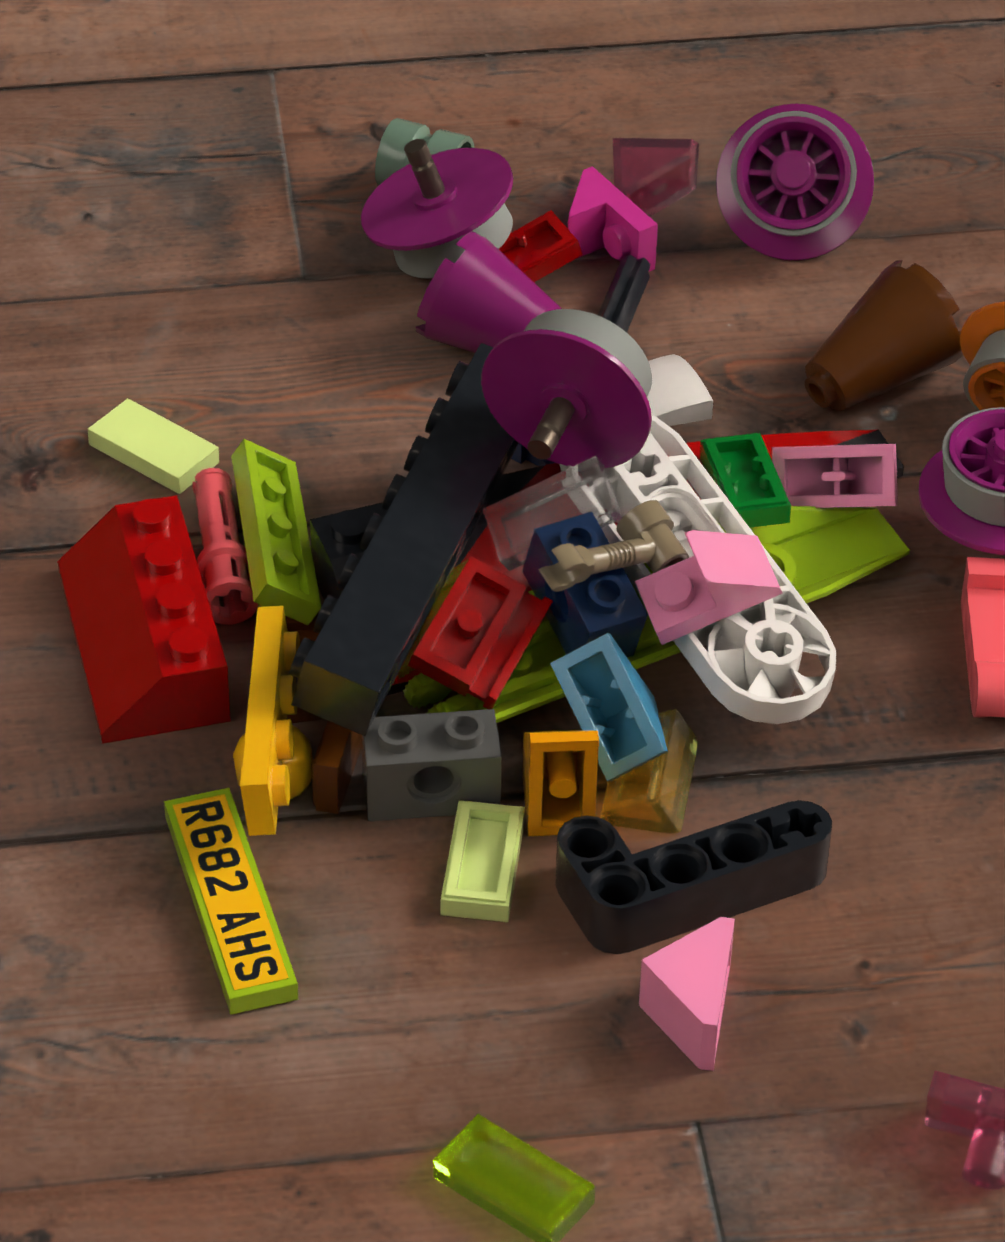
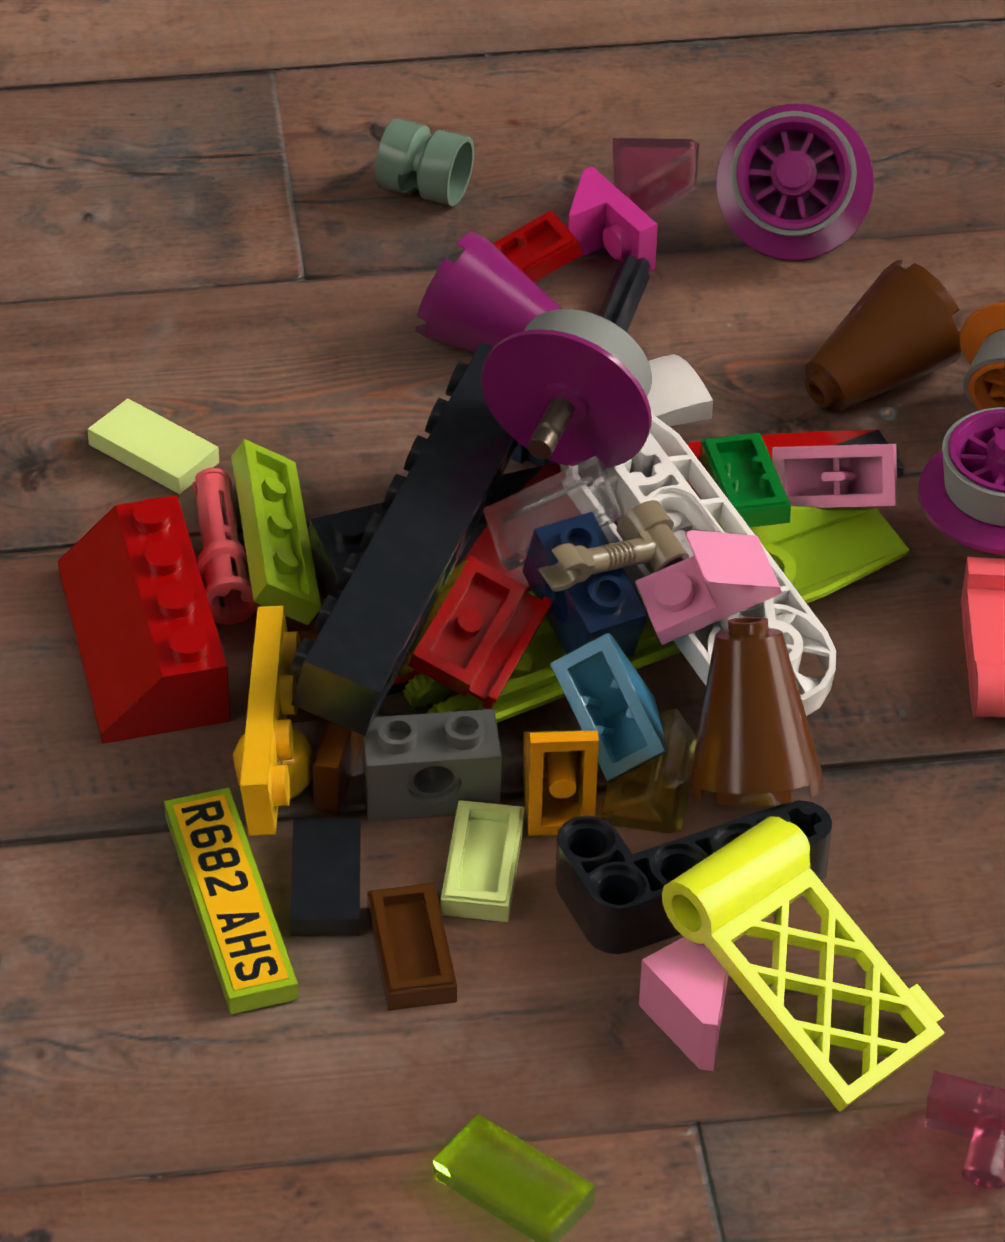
(325, 877): none -> black tile
(411, 946): none -> reddish brown tile
(436, 203): magenta piece -> none
(753, 722): none -> reddish brown cone
(759, 878): none -> neon yellow piece

